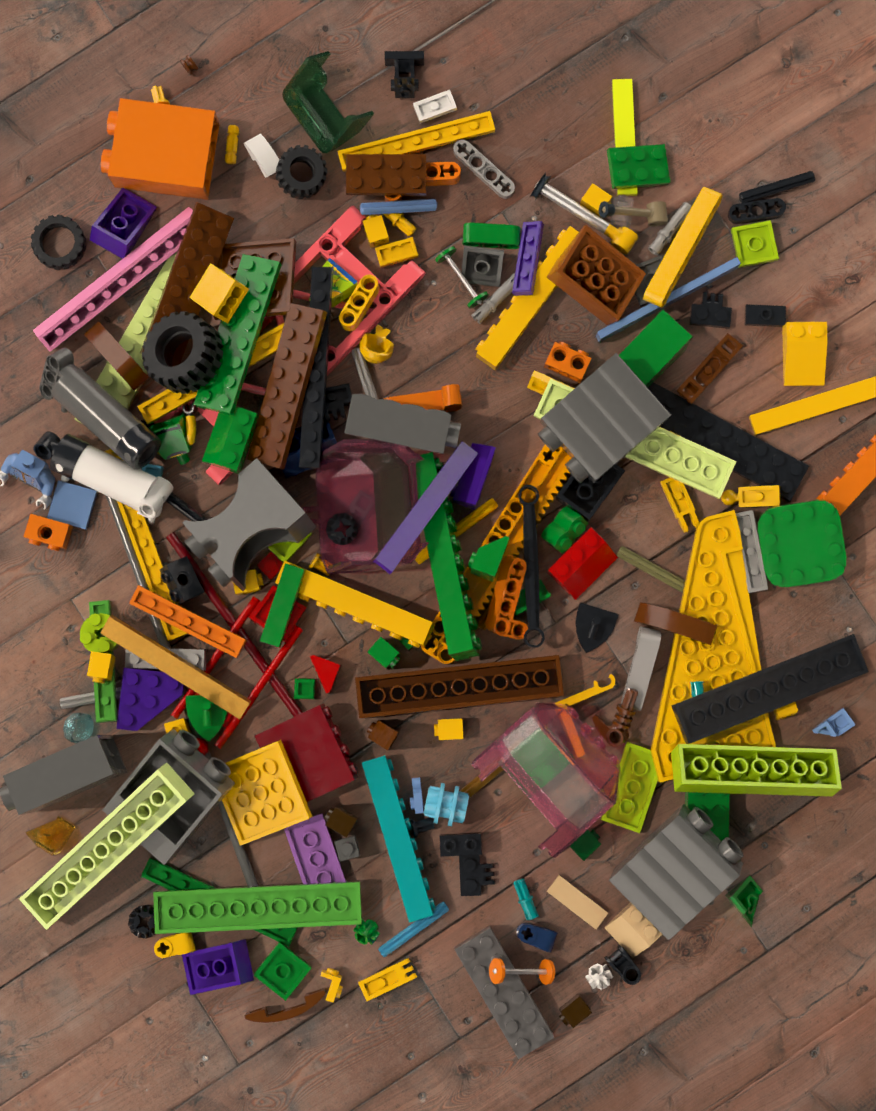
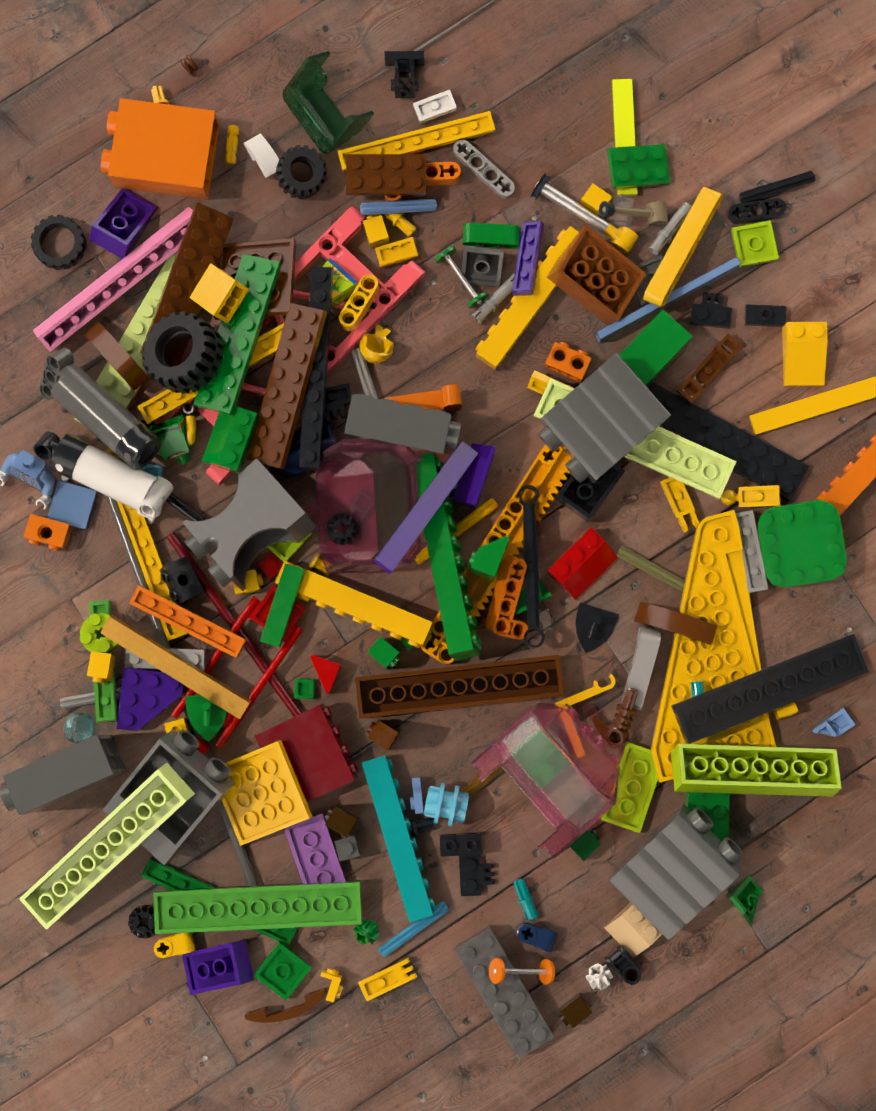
(52, 835): clear yellow slope -> none
(449, 729): yellow brick -> none
(564, 529): green brick -> none
(577, 902): tan tile -> none

